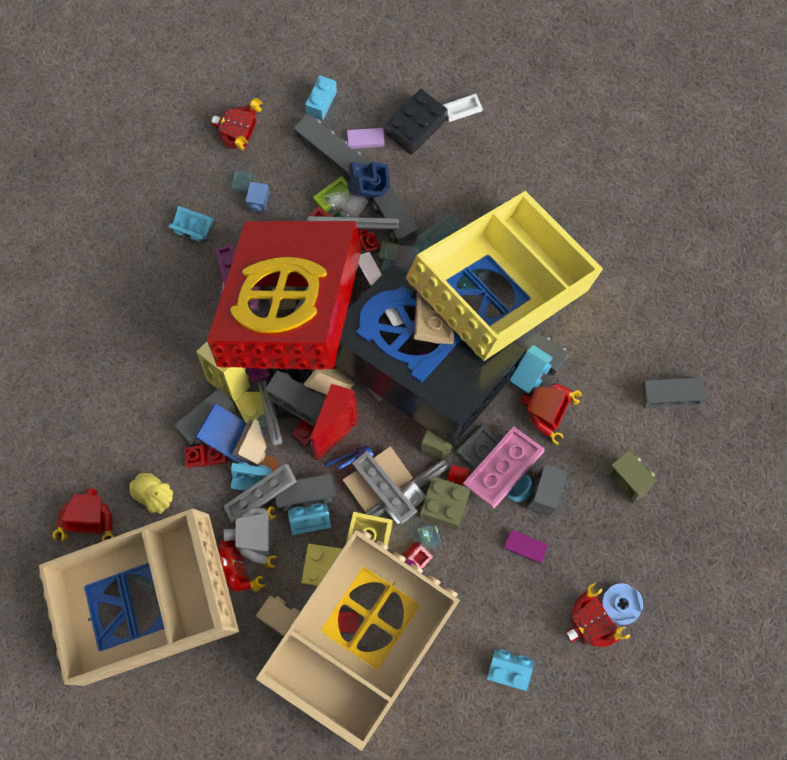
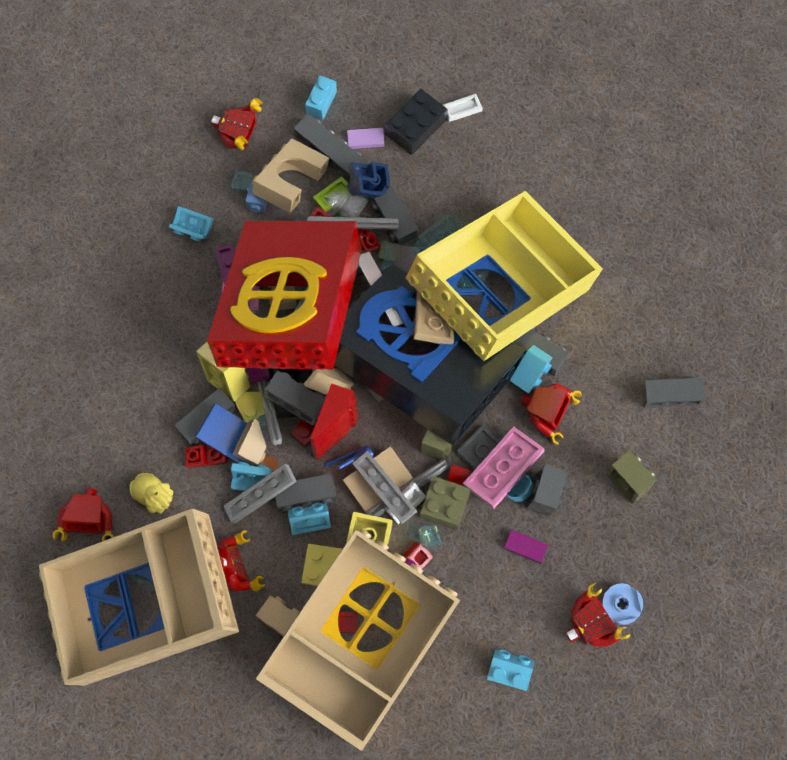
(253, 535): light grey torso -> none
(291, 157): none -> tan arch

